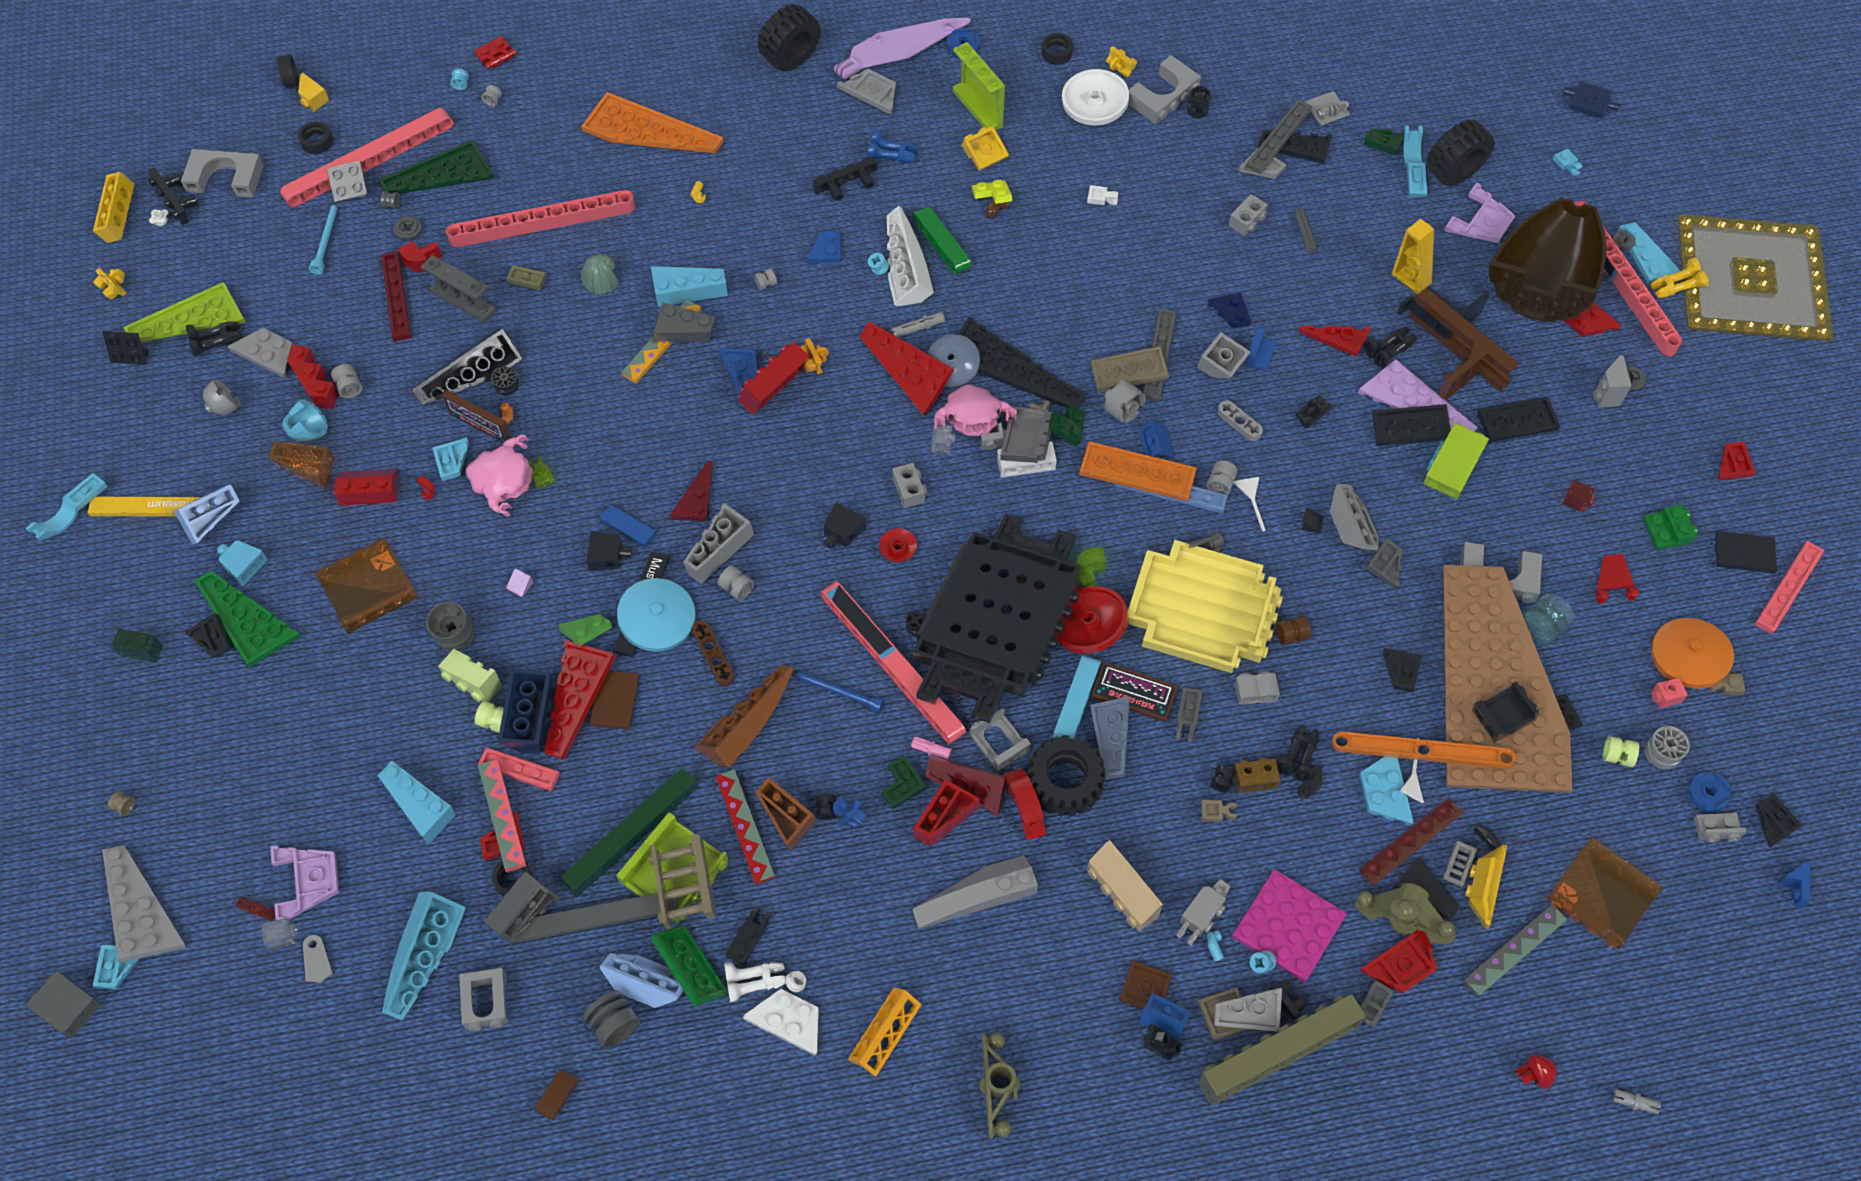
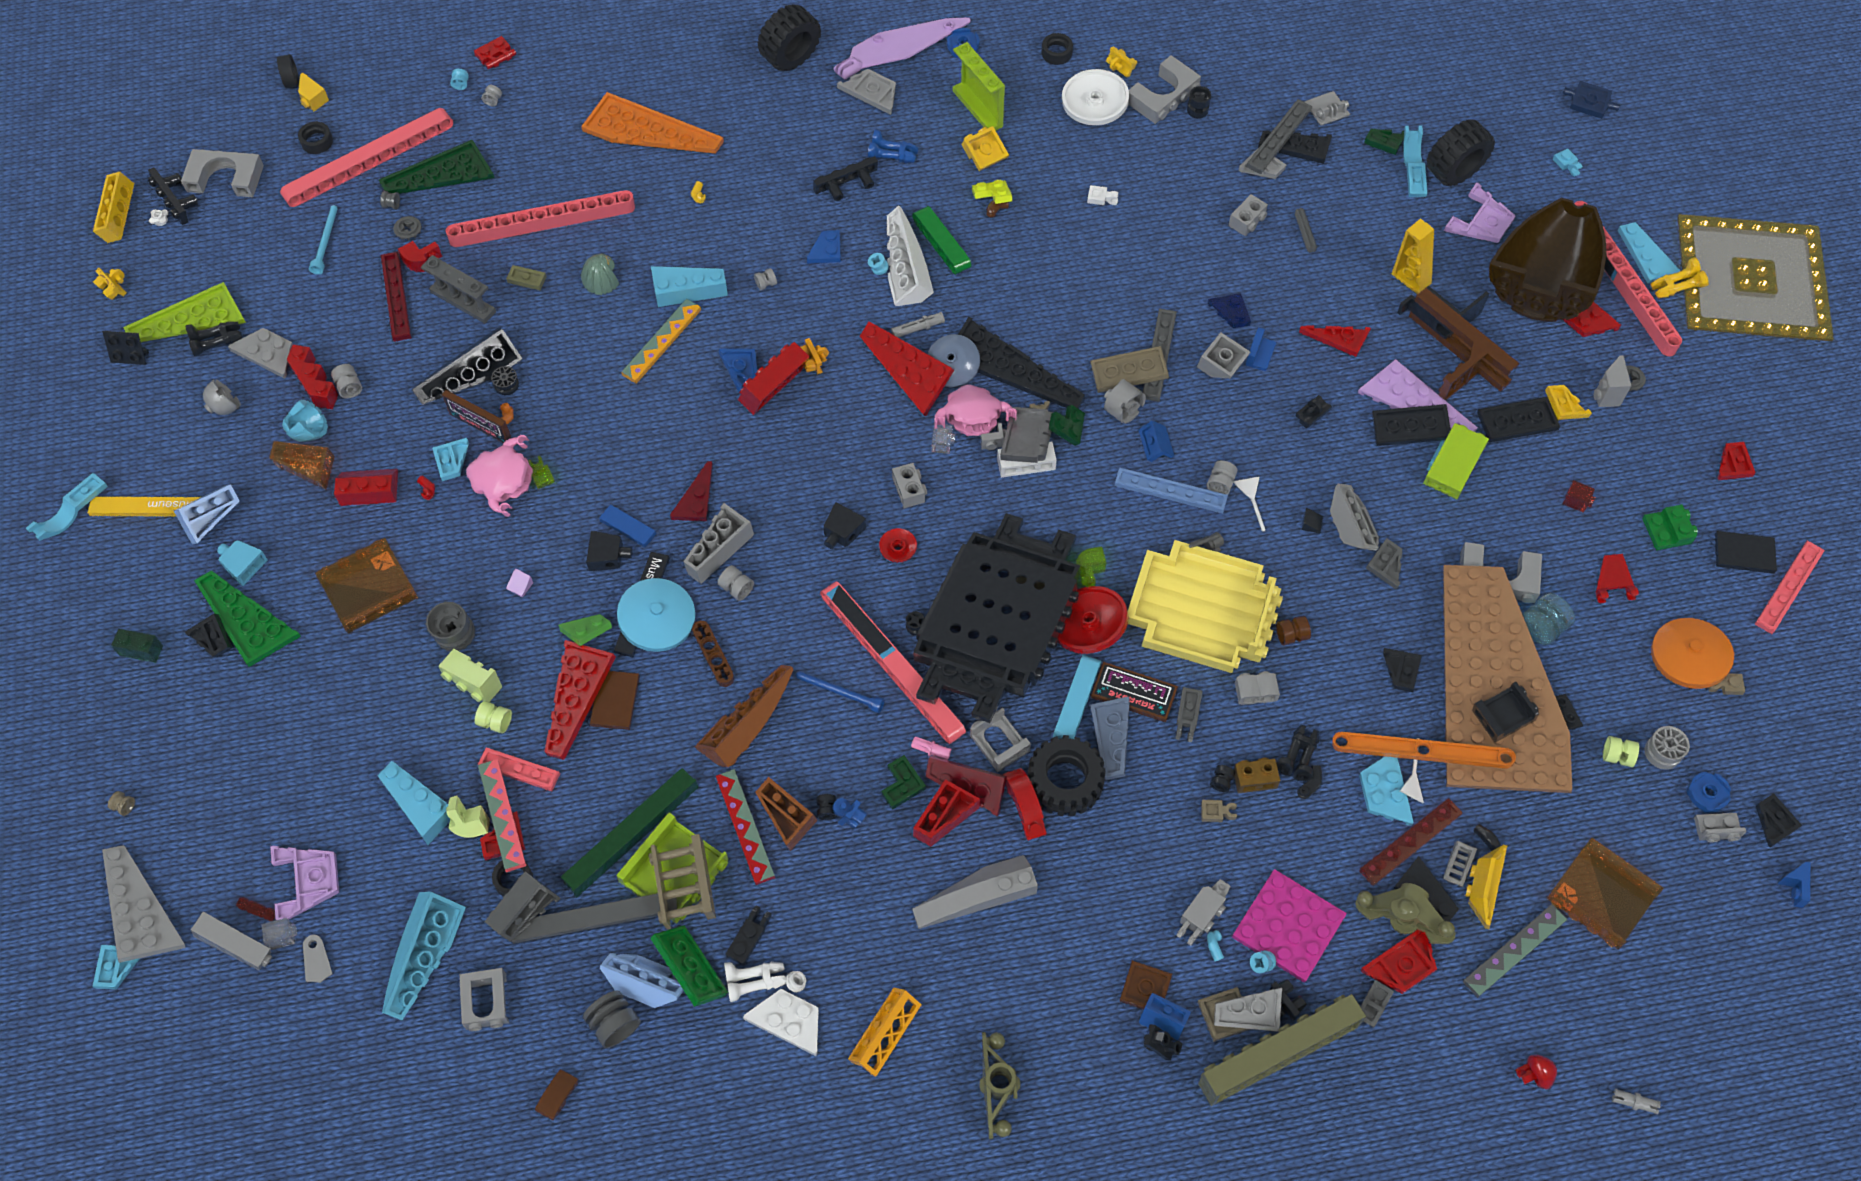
(63, 1004): dark grey panel -> none
(231, 941): none -> light grey slope
(347, 181): light grey hinge -> none
(467, 822): none -> yellowish green brick
(525, 710): dark blue slope -> none
(682, 325): dark grey wedge -> none
(1124, 886): tan slope -> none
(1138, 471): orange tile -> none
(1243, 429): light grey beam -> none
(1397, 337): black piece -> none
(1565, 403): none -> yellow wing
(1620, 237): dark grey wheel -> none
(1669, 693): coral brick -> none

